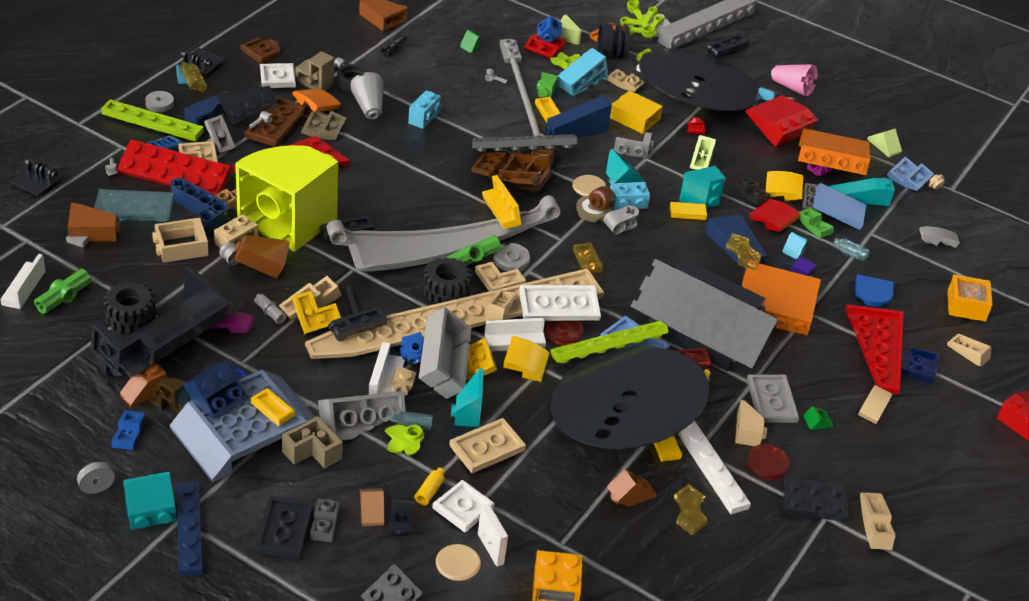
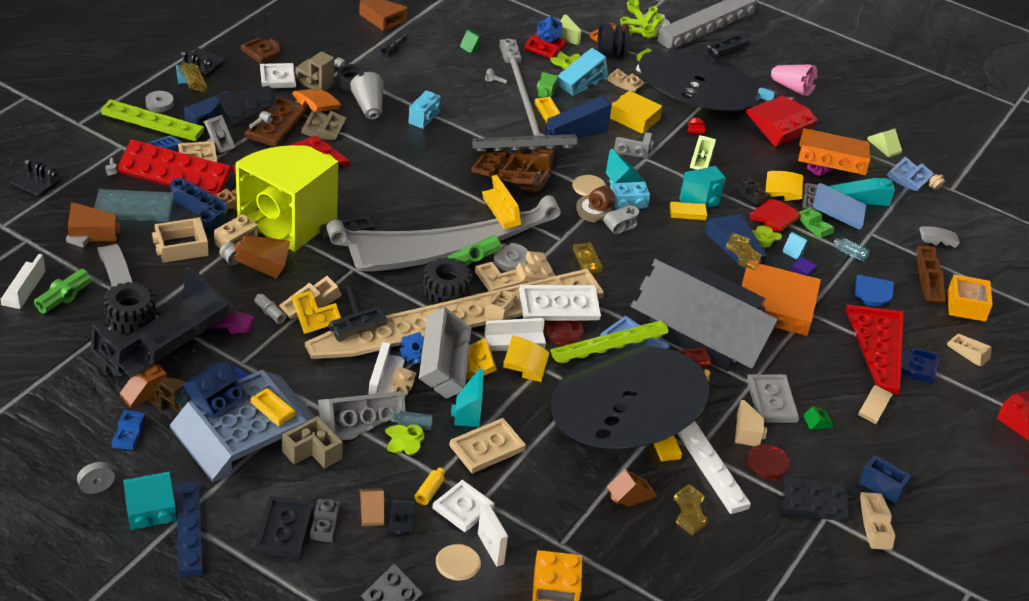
(115, 264): none -> light grey slope
(536, 269): none -> tan plate
(766, 236): none -> lime plate
(886, 479): none -> dark blue slope
(930, 274): none -> reddish brown slope

